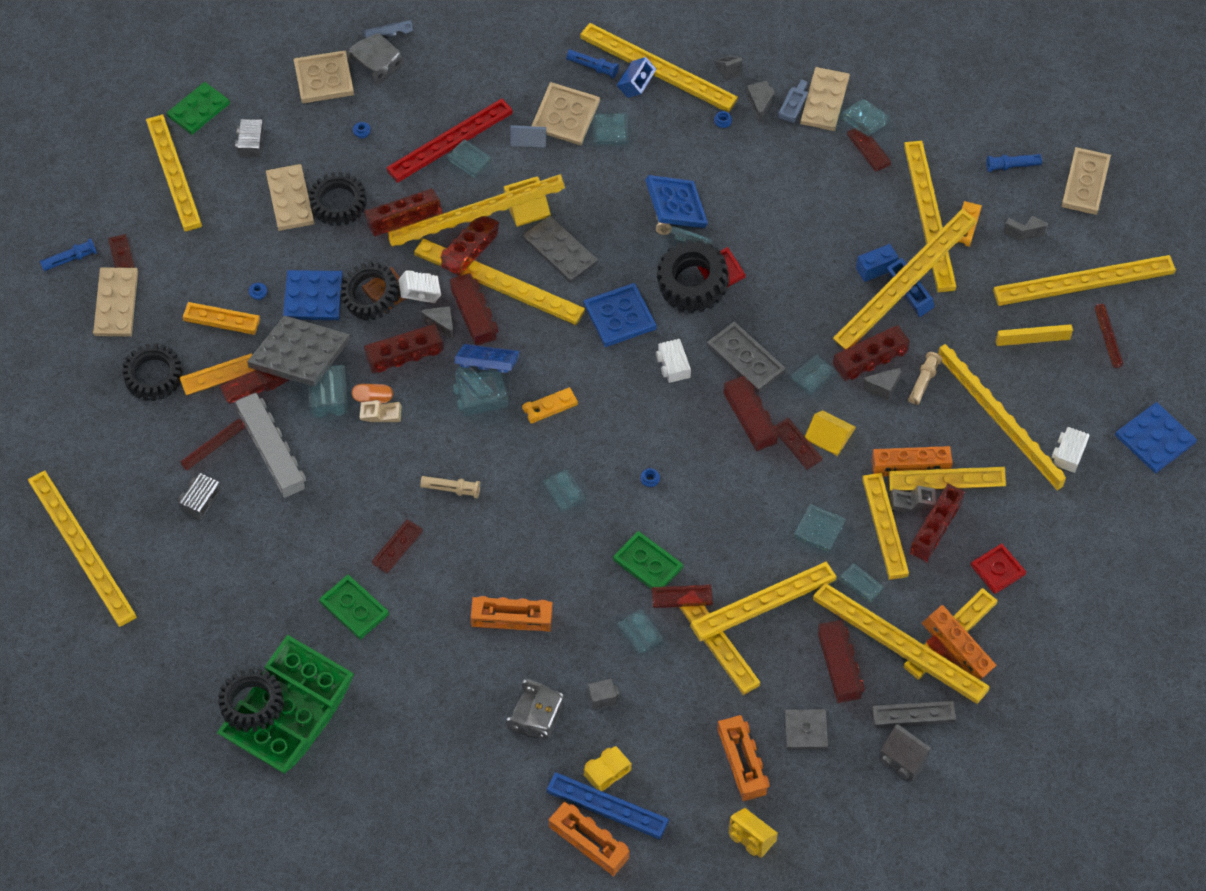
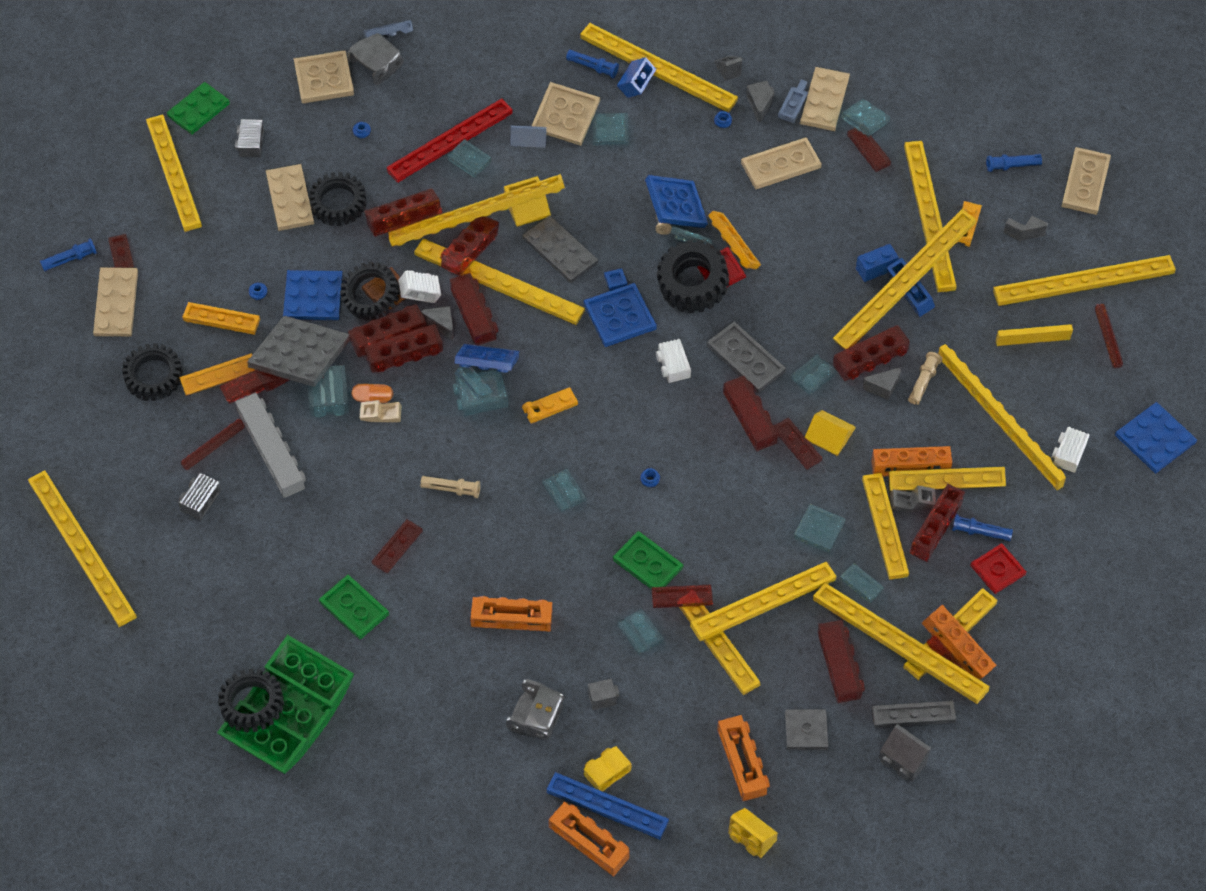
(392, 321): none -> clear red brick
(615, 279): none -> blue plate
(731, 236): none -> light orange plate
(781, 163): none -> tan plate
(973, 526): none -> blue pin

